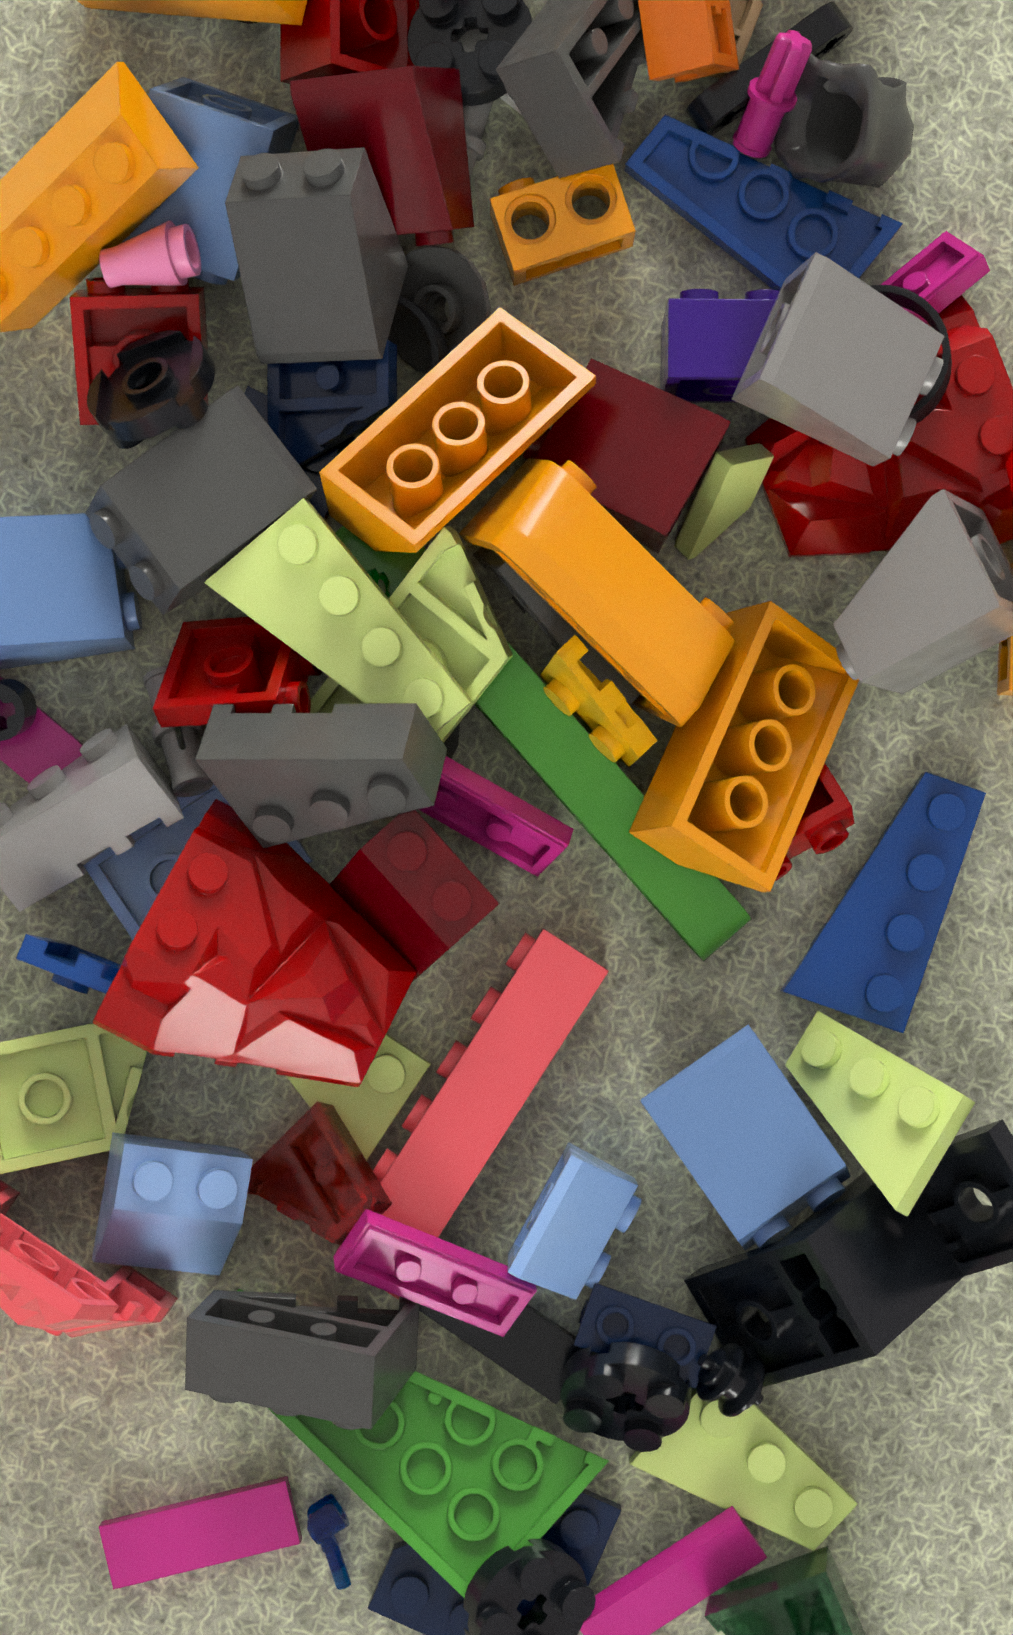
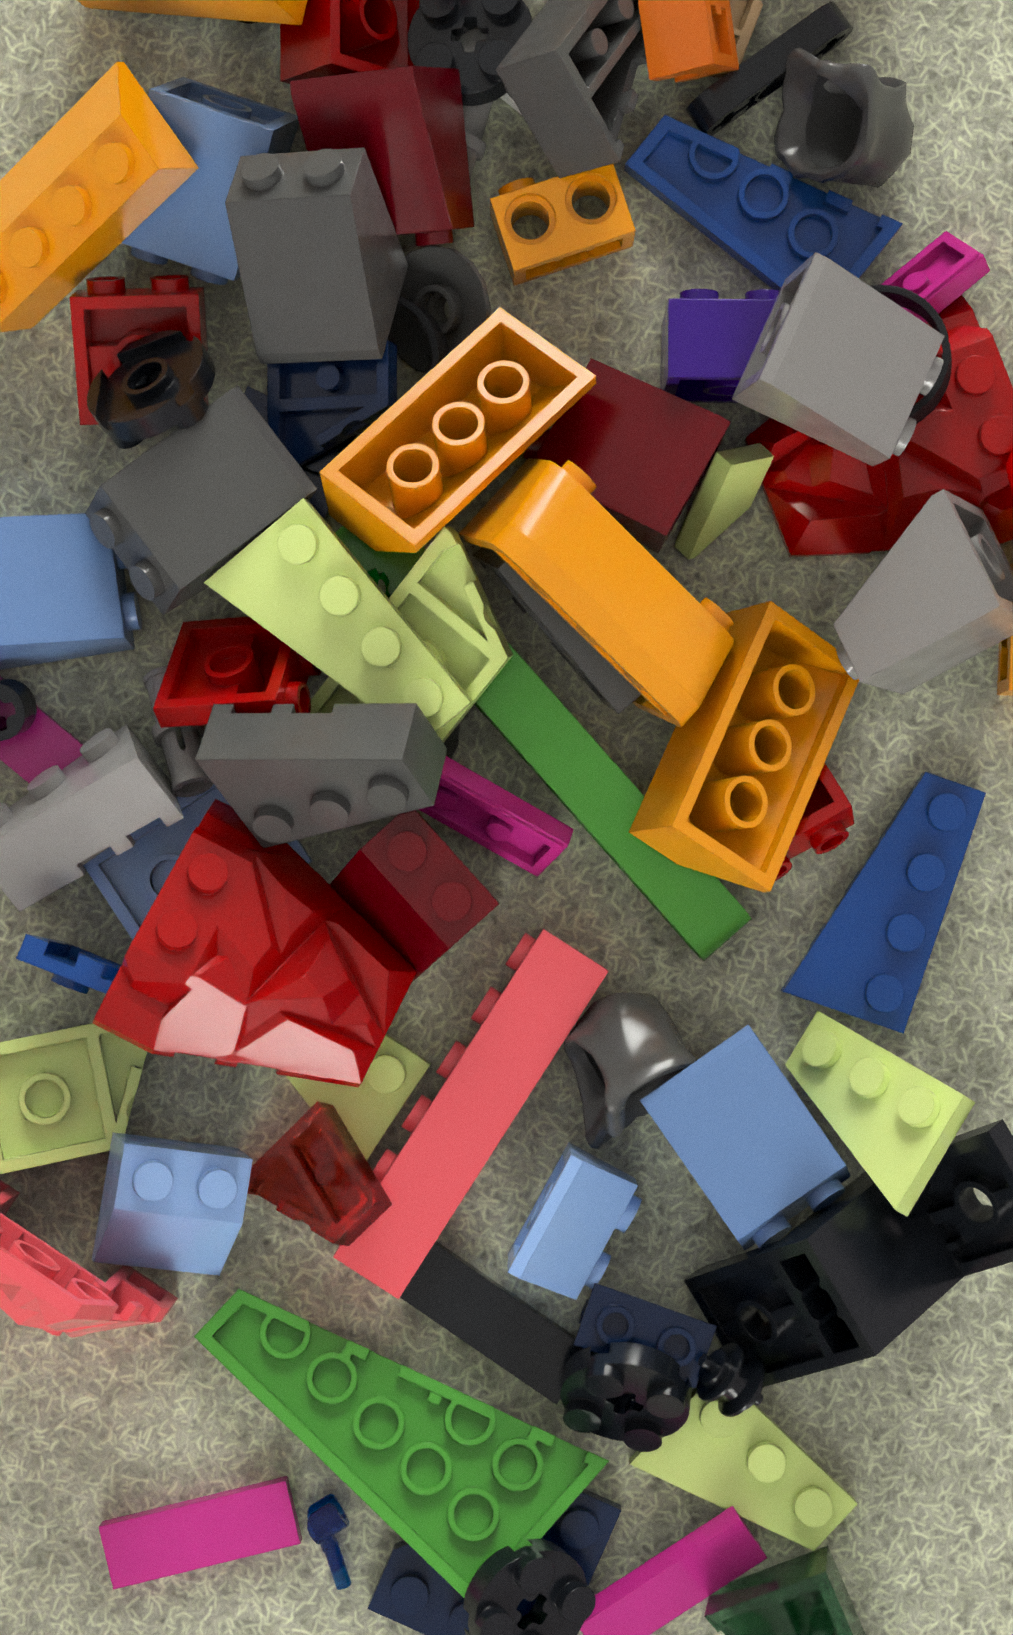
(153, 258): bright pink cone -> none
(301, 1359): dark grey wedge -> none
(433, 1273): dark pink tile -> none
(574, 688): yellow wing -> none
(620, 1056): none -> dark grey piece
(772, 94): dark pink axle -> none

